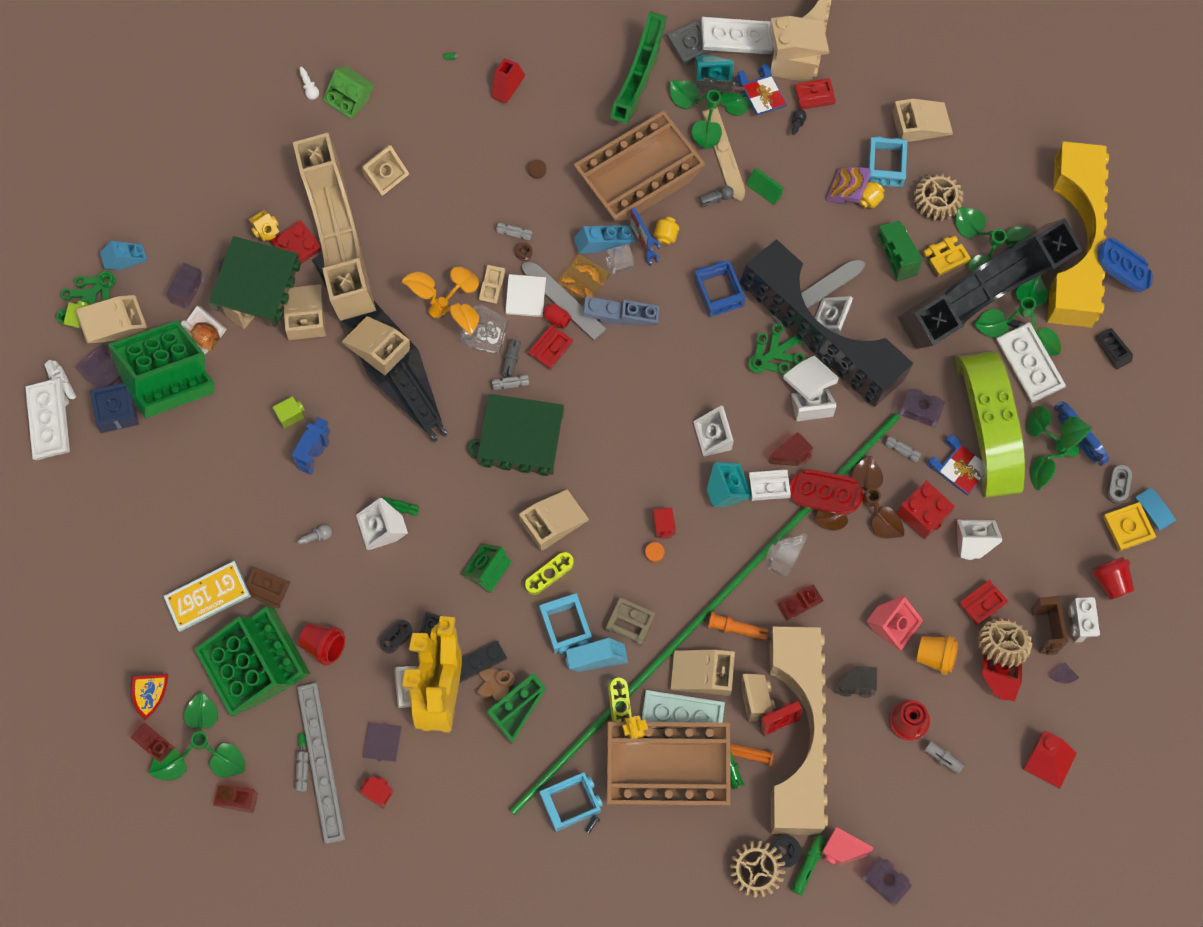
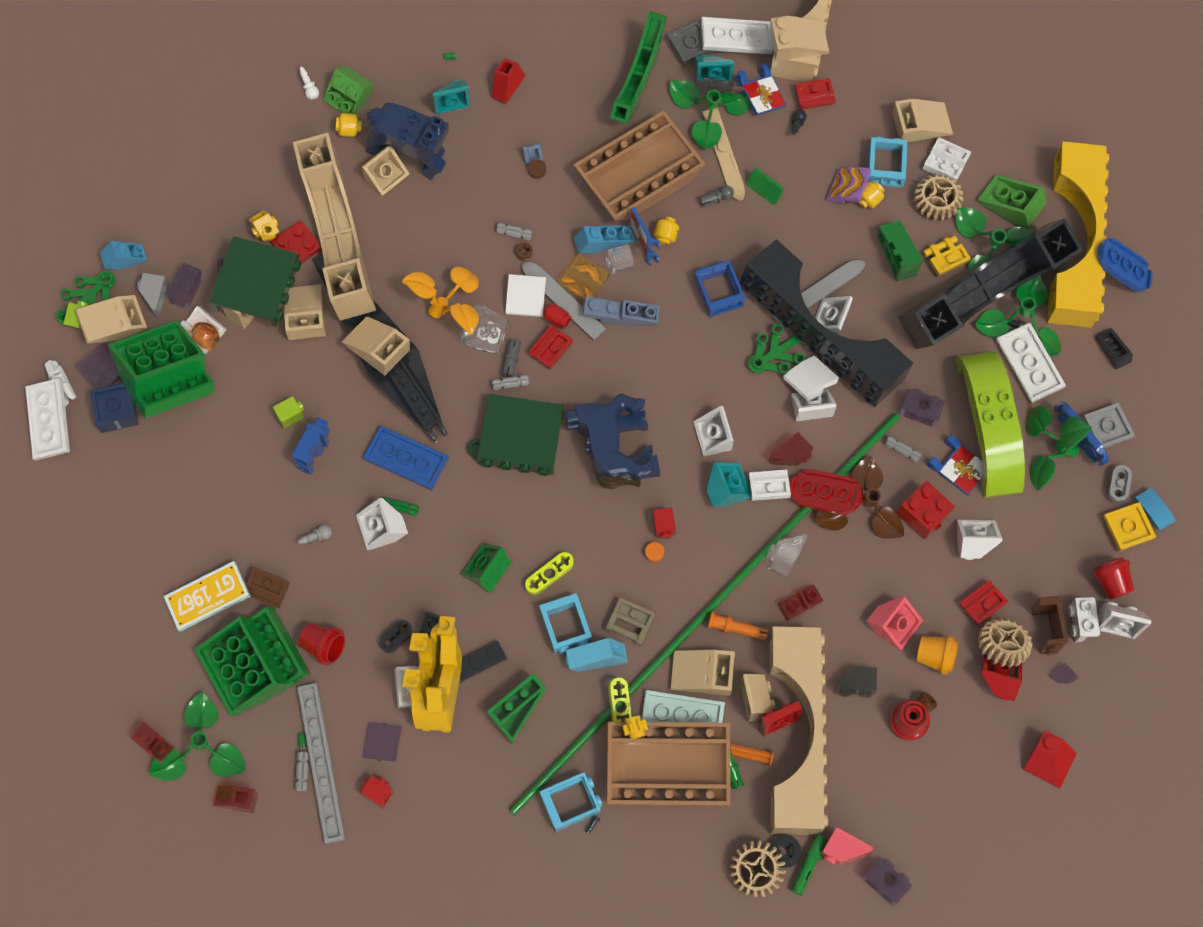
(148, 693): shield -> none
(153, 290): none -> light grey slope
(348, 125): none -> yellow head
(406, 457): none -> blue tile
(409, 133): none -> dark blue piece
(451, 97): none -> teal slope
(492, 284): tan slope -> none
(493, 683): medium nougat plate -> none
(532, 152): none -> sand blue slope
(552, 519): tan slope -> none
(602, 432): none -> dark blue piece
(927, 700): none -> reddish brown tile
(944, 757): light grey pin -> none
(946, 159): none -> white slope
(1014, 200): none -> bright green slope
(1109, 425): none -> light grey plate
(1122, 621): none -> white slope

